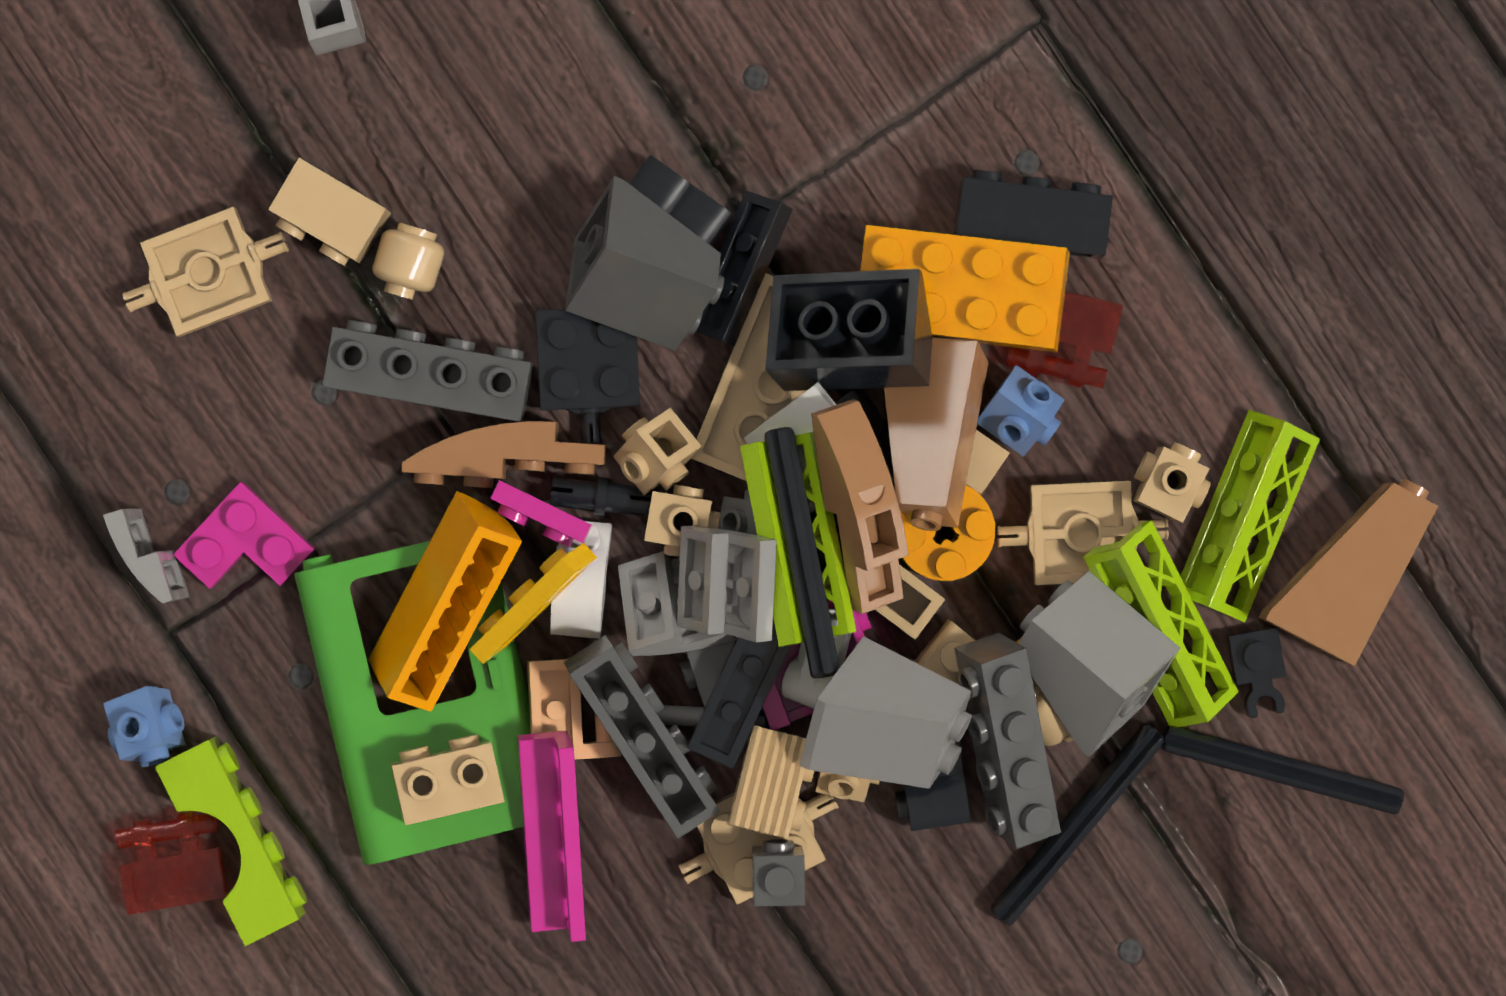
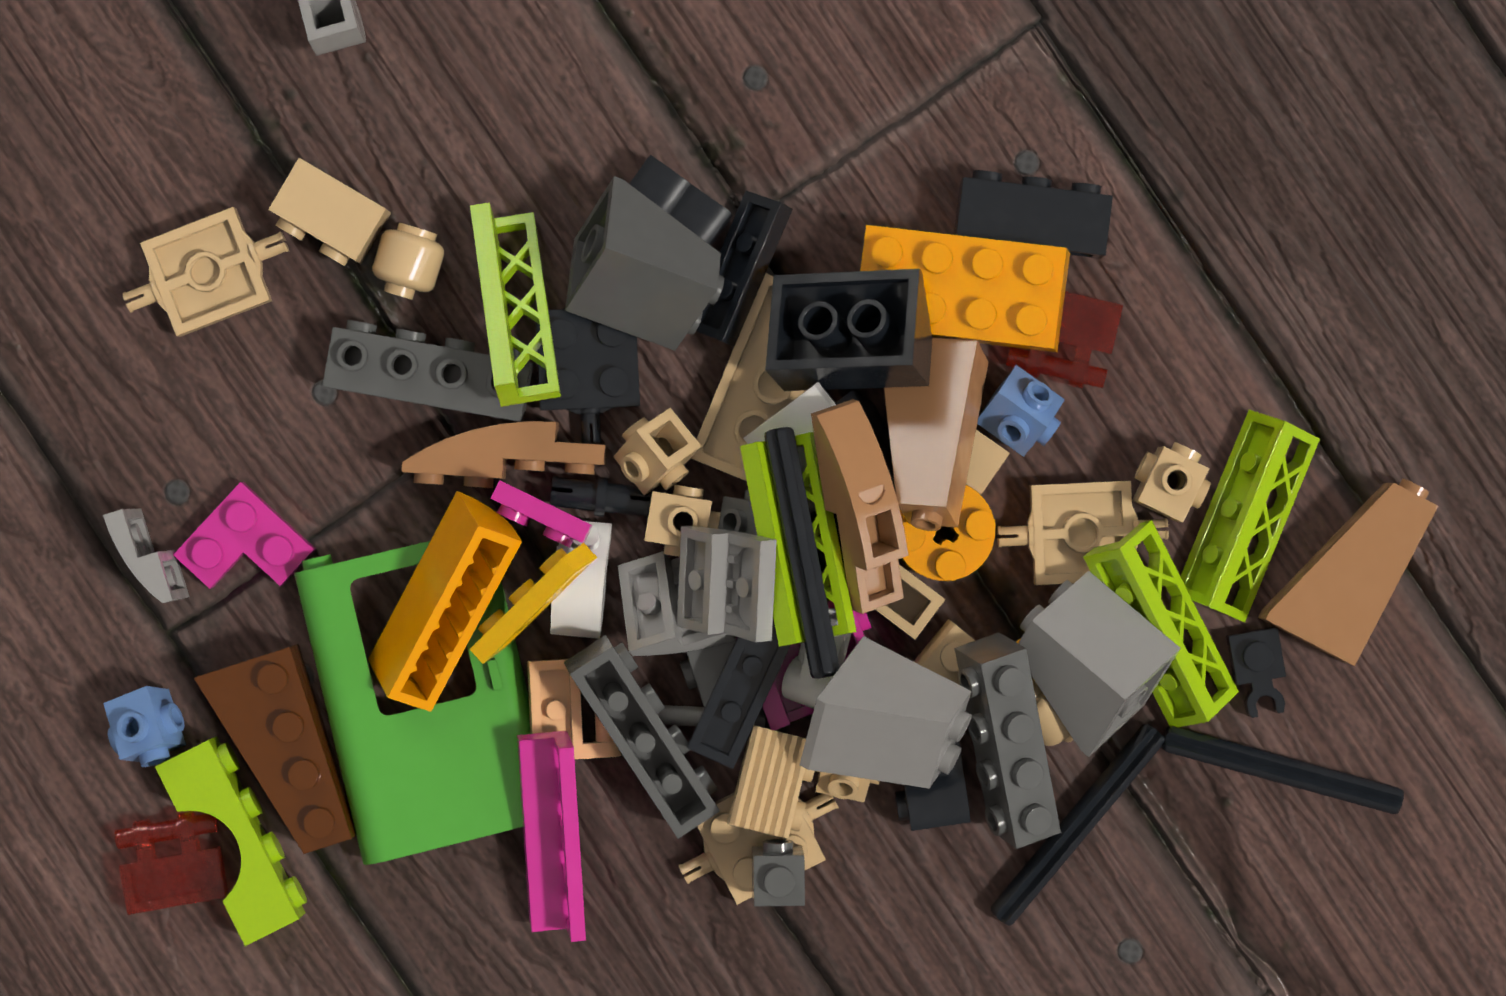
(283, 738): none -> reddish brown wedge
(446, 780): tan brick -> none
(495, 306): none -> lime fence

